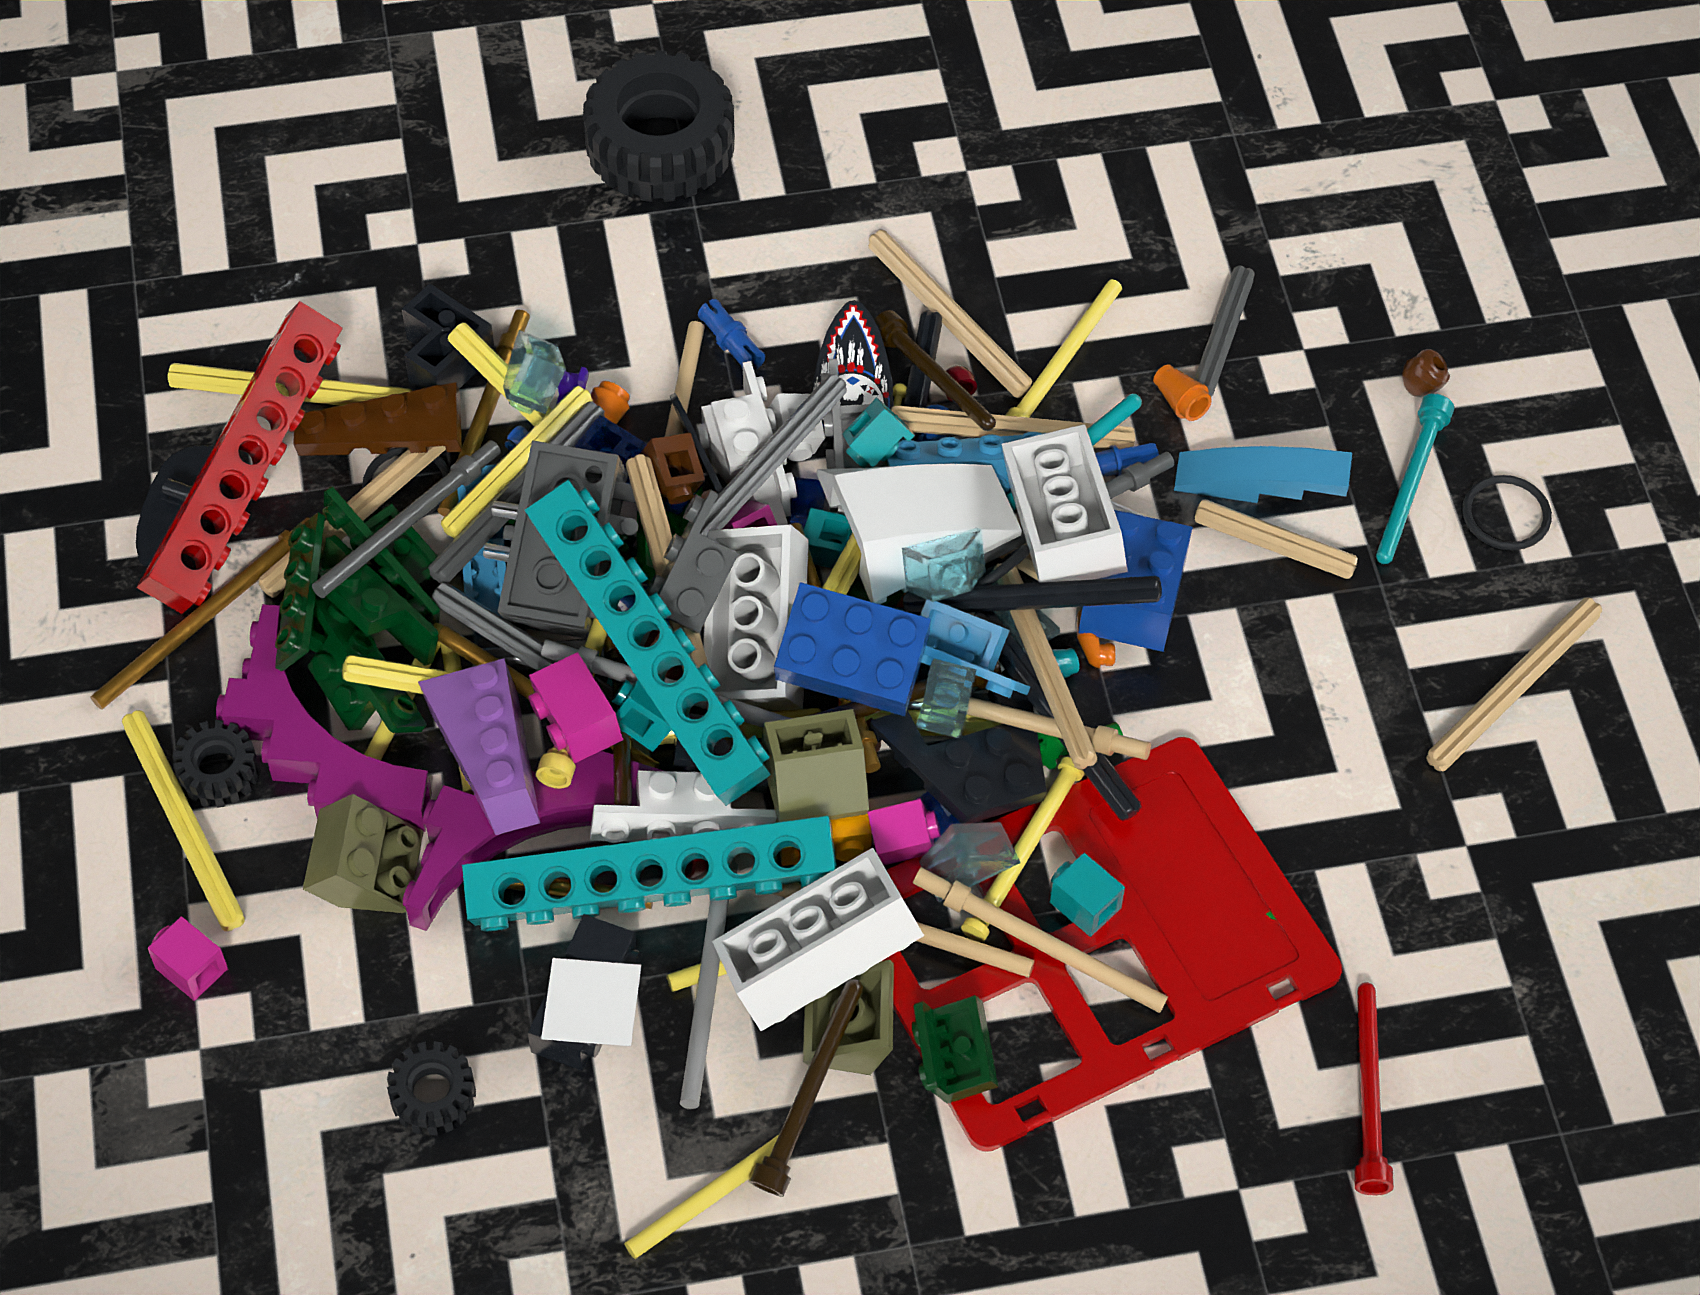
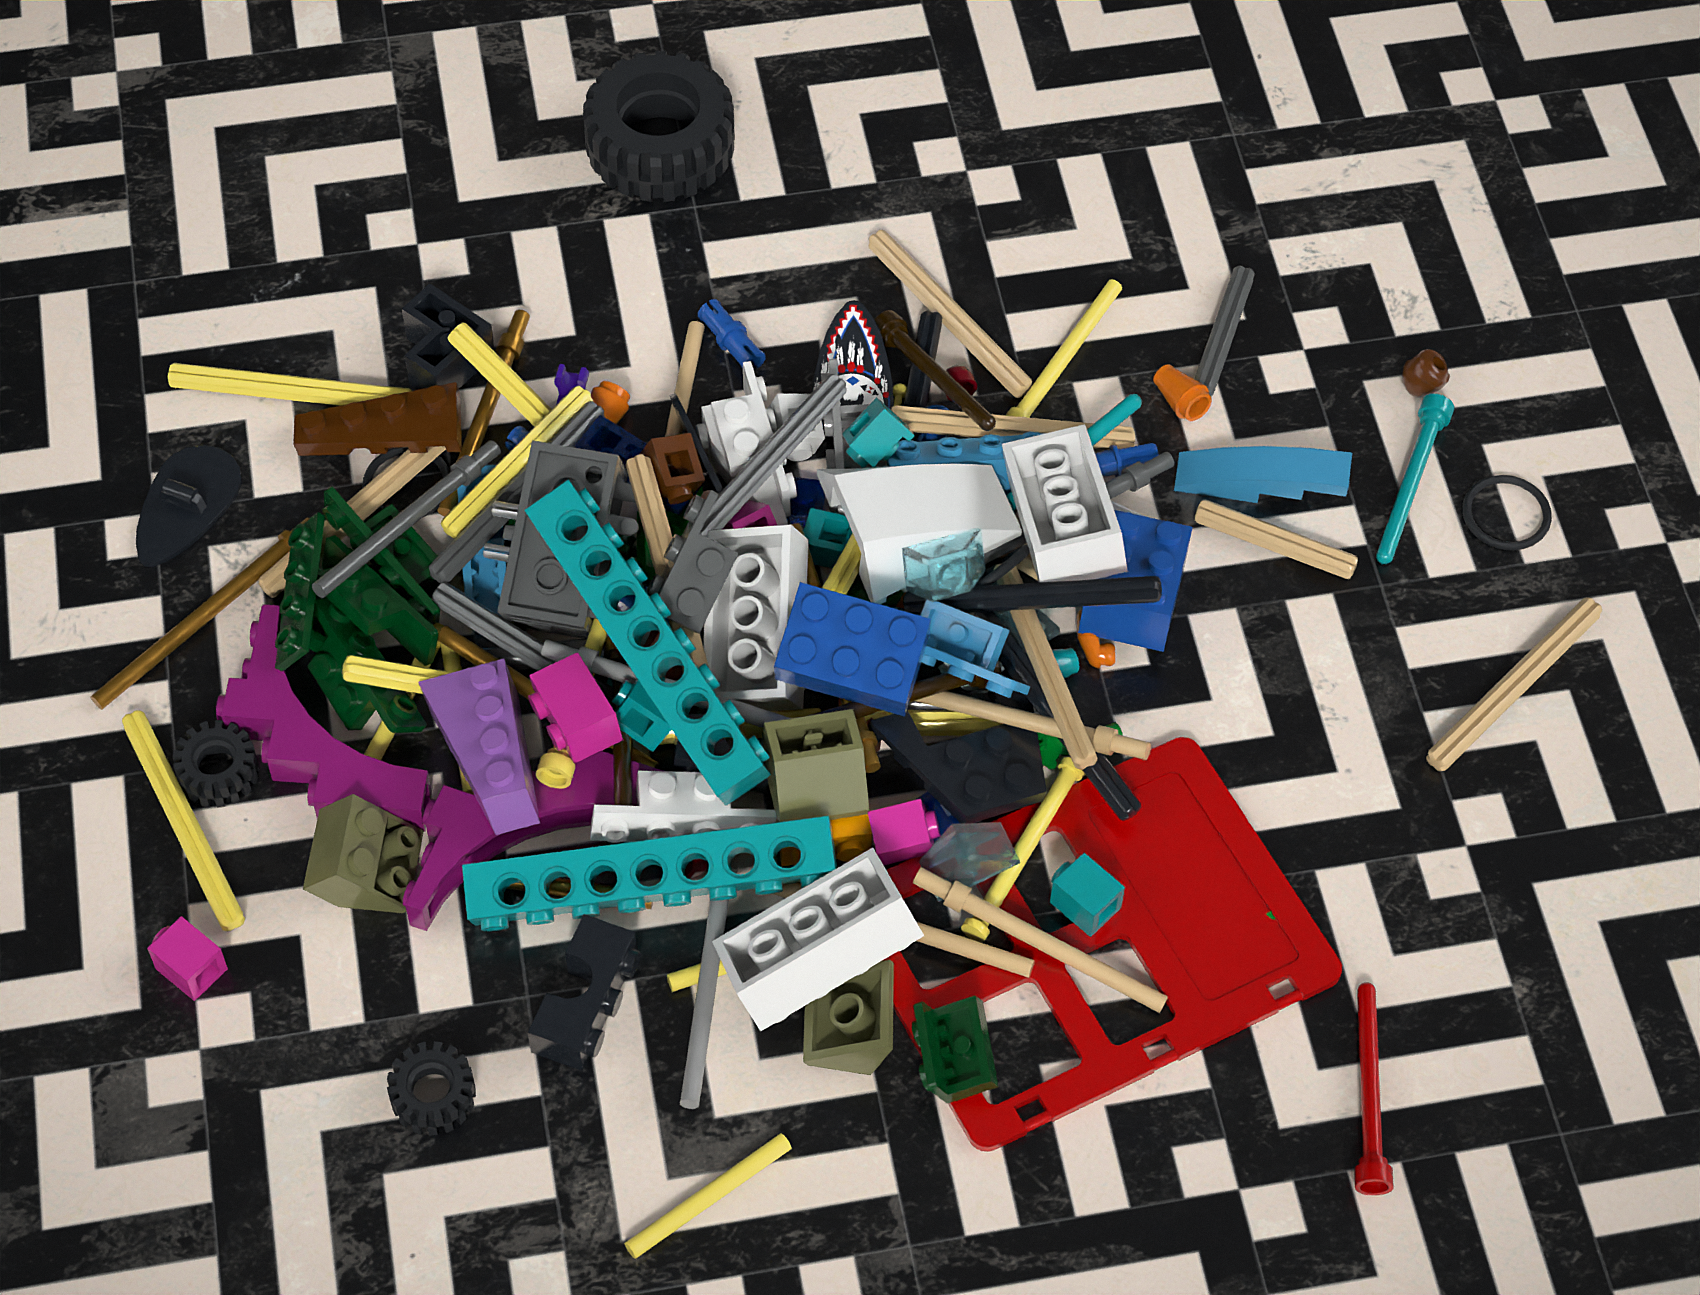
(166, 575): red brick -> none
(533, 373): clear light blue slope -> none
(591, 1002): white sticker -> none
(773, 1171): dark brown piece -> none
(946, 698): clear light blue slope -> none

